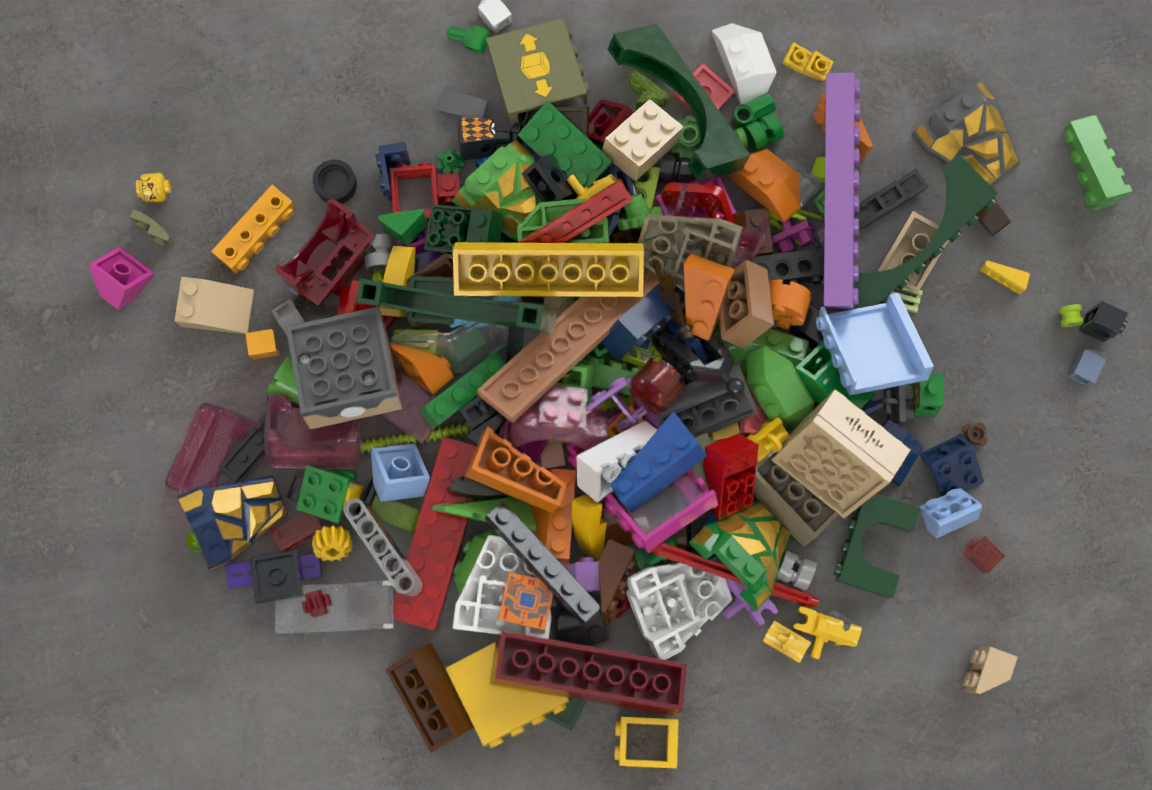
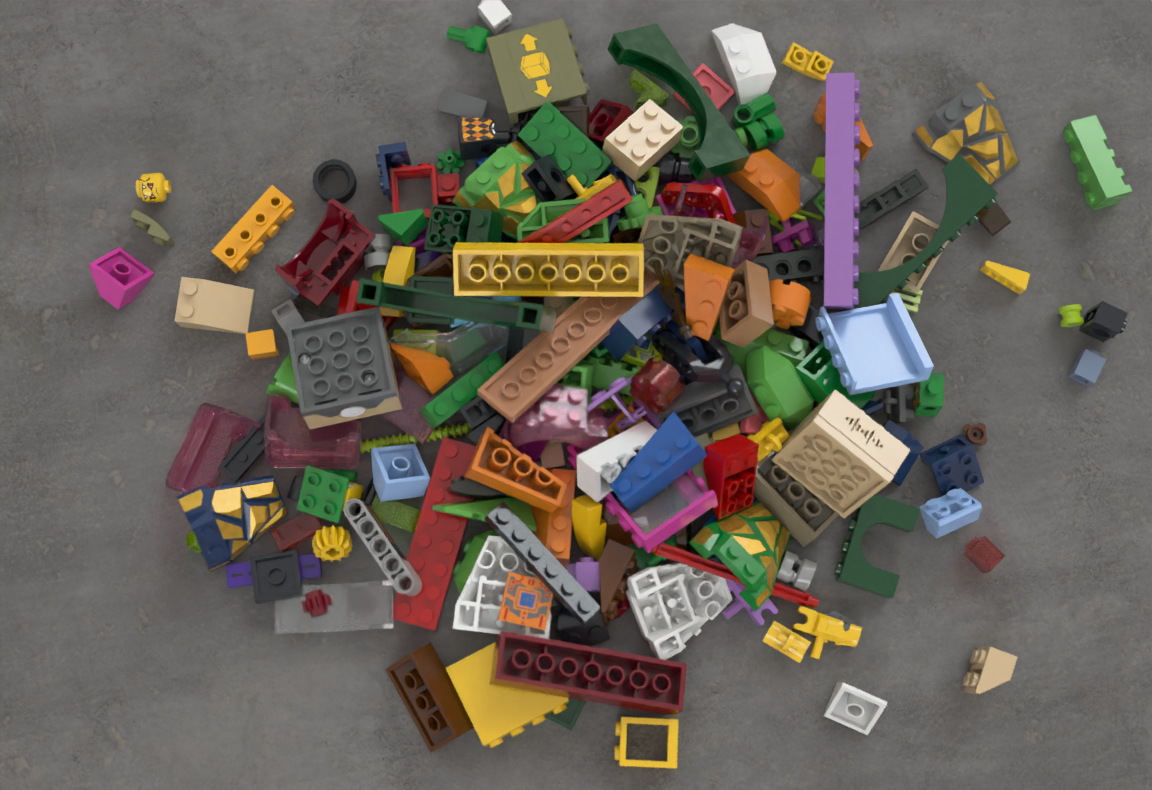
(854, 708): none -> white slope

